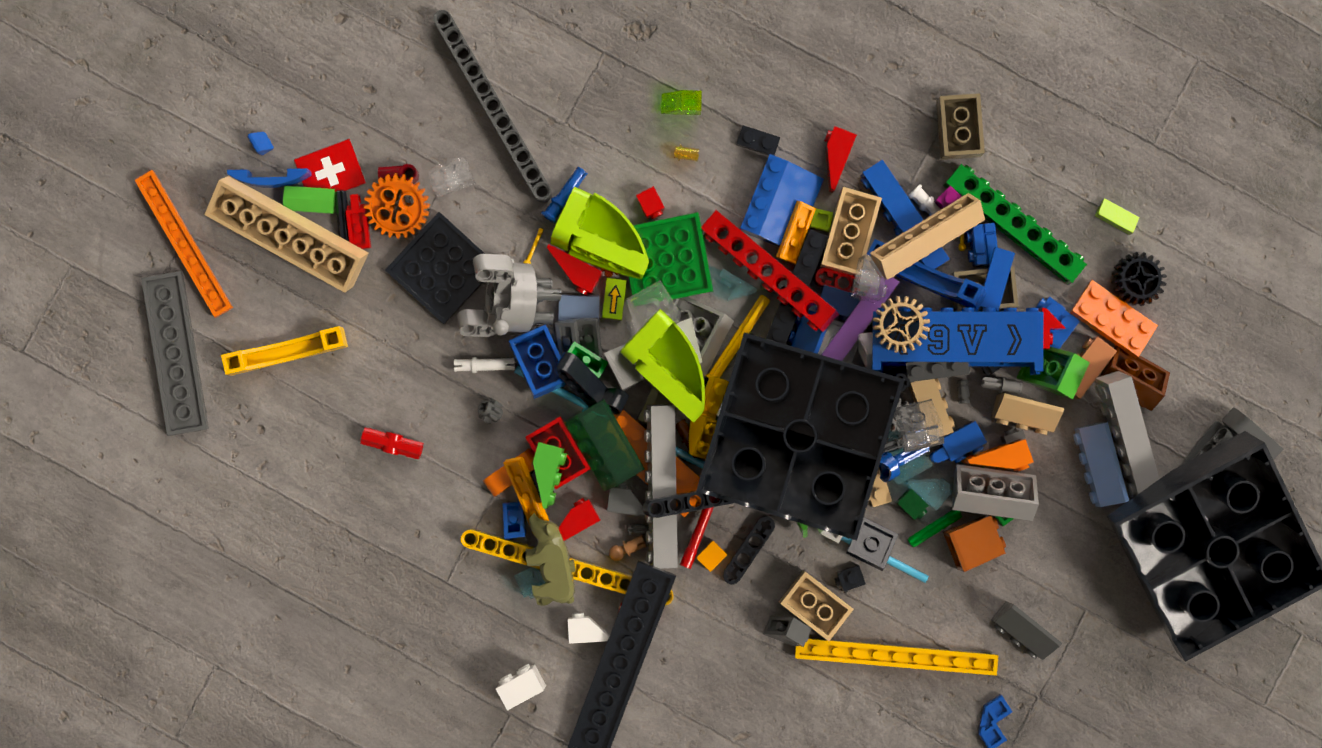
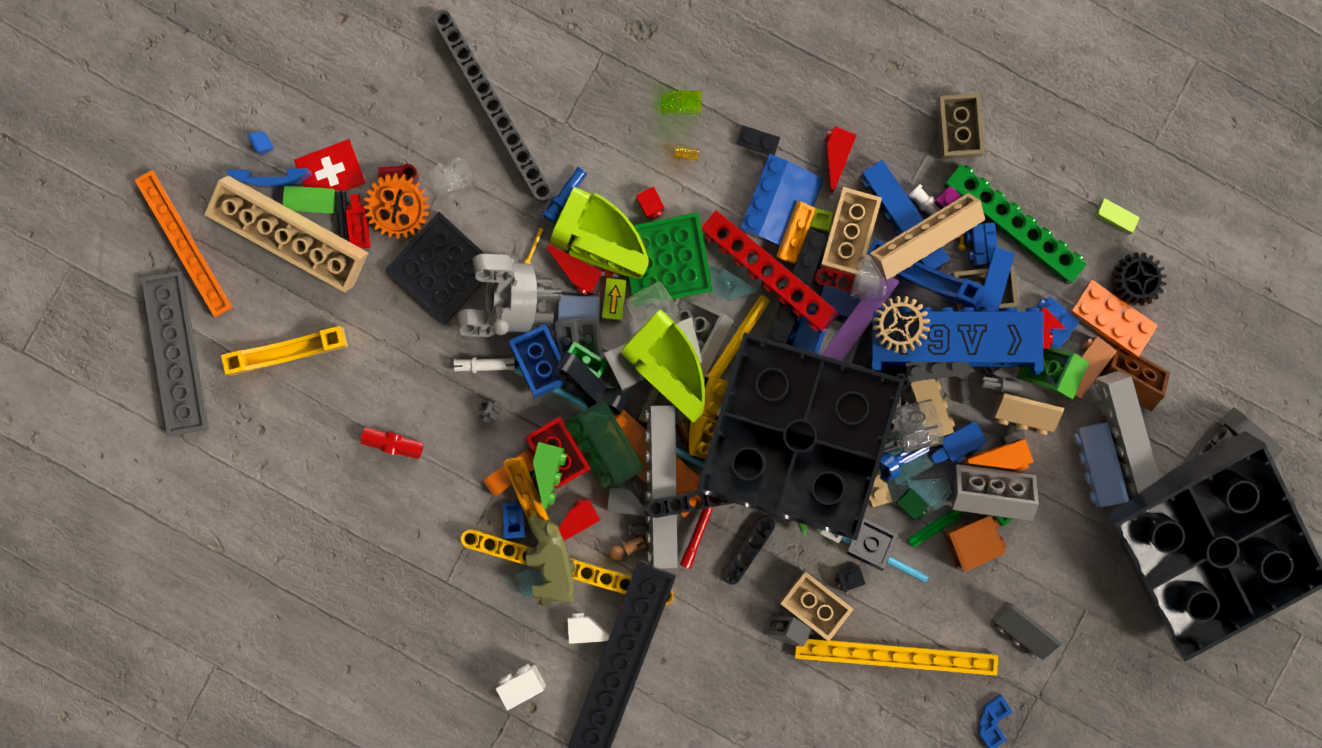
(711, 555): light orange panel -> none
(865, 348): white slope -> none

